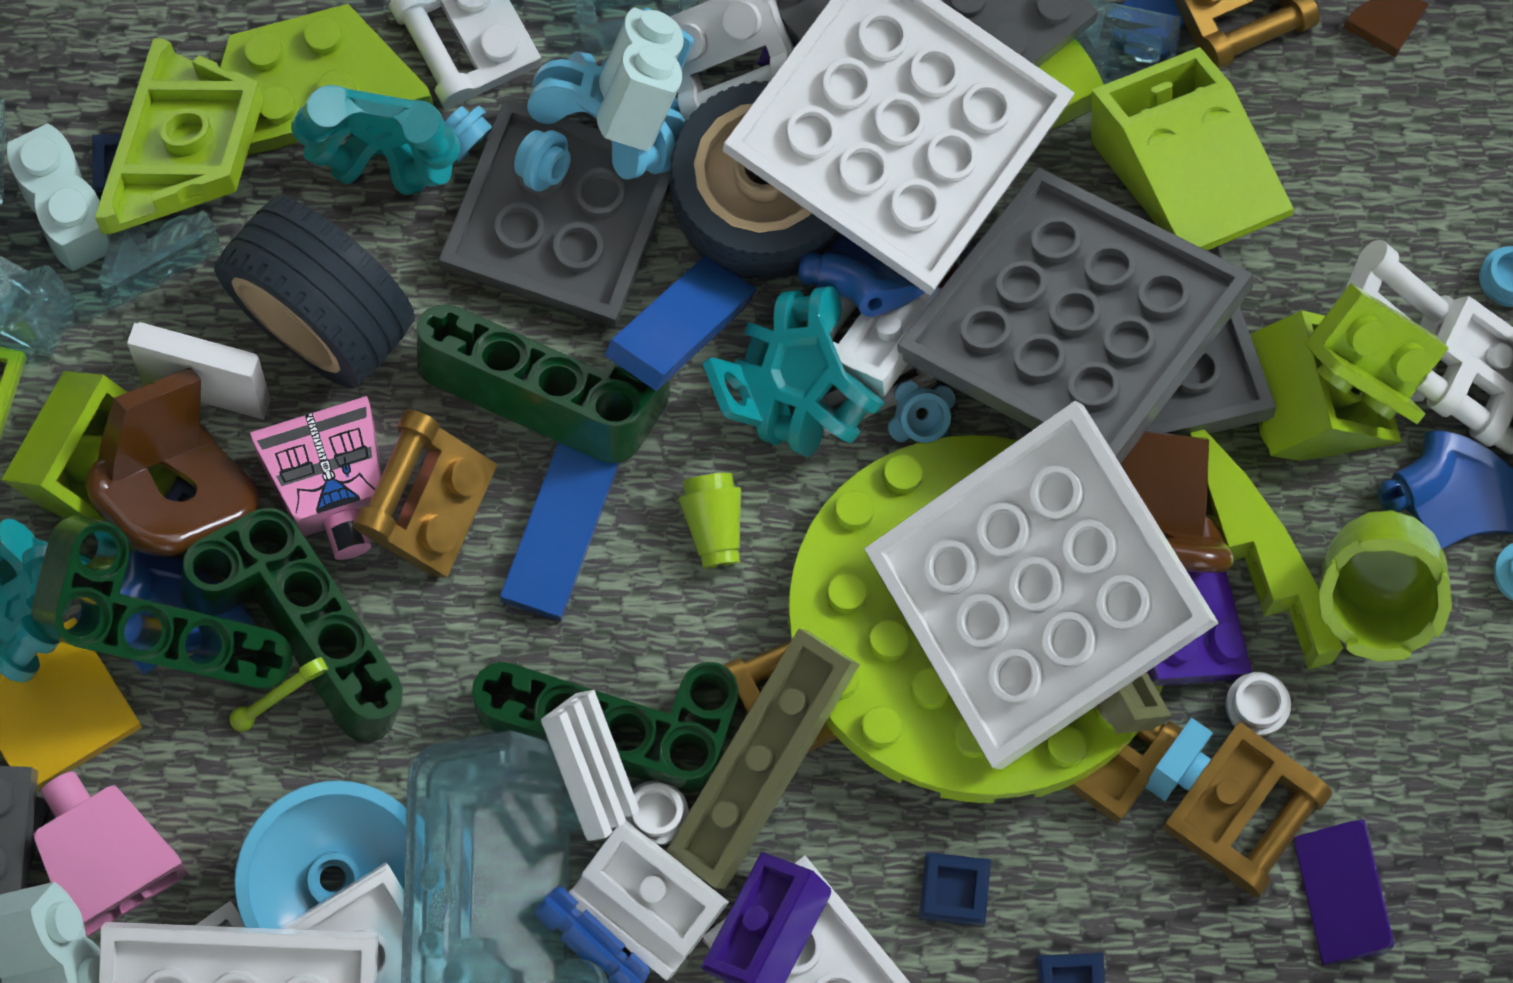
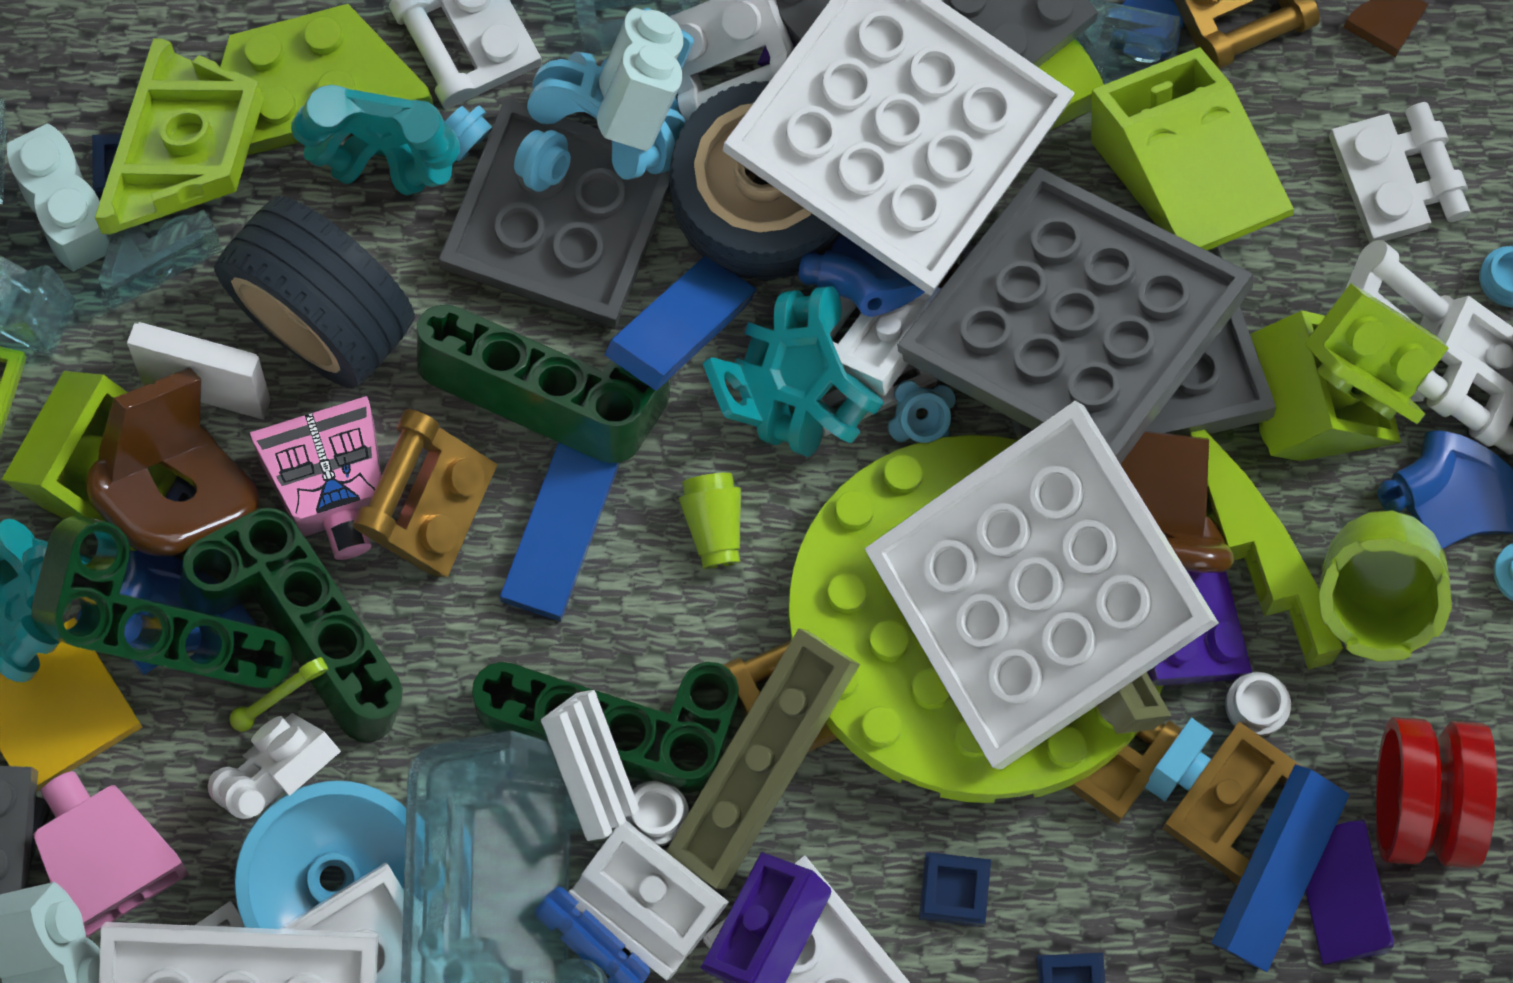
(280, 761): none -> white plate
(1280, 868): none -> blue tile
(1382, 179): none -> white plate
(1435, 792): none -> red wheel

